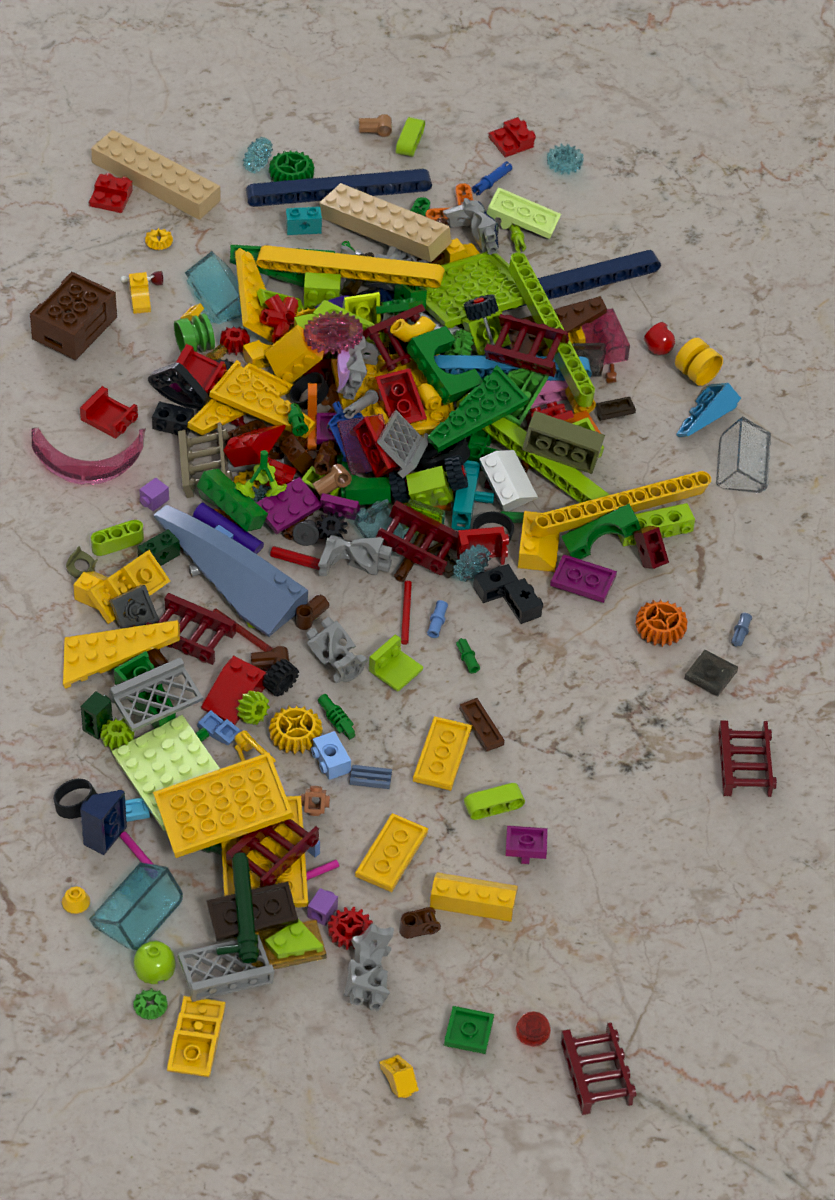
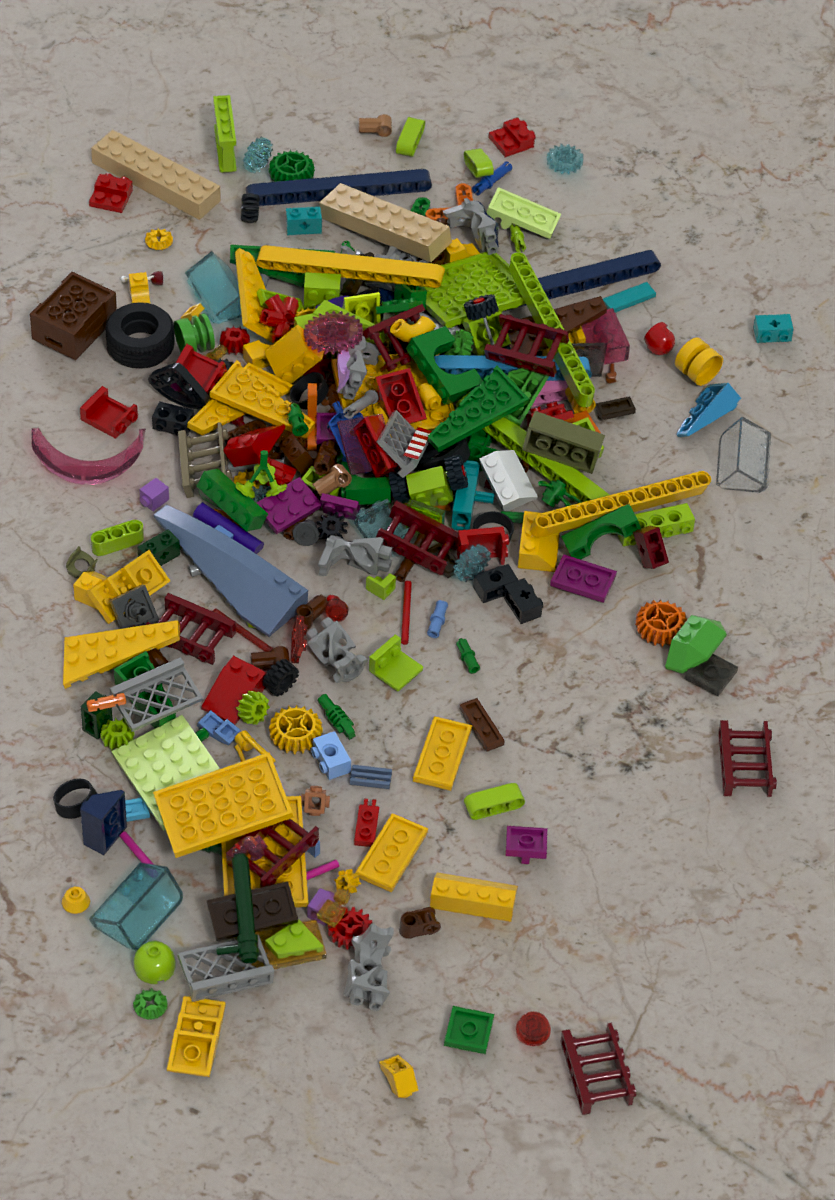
(106, 702): none -> orange axle
(145, 351): none -> black tyre
(225, 133): none -> lime fence
(250, 208): none -> black gear
(253, 845): none -> clear pink animal
(295, 557): red axle -> none
(298, 642): none -> clear red plate
(332, 911): none -> clear yellow plate
(336, 608): none -> clear red animal
(347, 881): none -> yellow gear
(366, 824): none -> red hinge
(380, 586): none -> lime panel
(417, 443): none -> sticker
(478, 163): none -> lime beam
(555, 492): none -> green plant
(630, 297): none -> teal tile
(694, 643): none -> bright green wedge
(741, 629): sand blue axle -> none
(773, 328): none -> teal brick

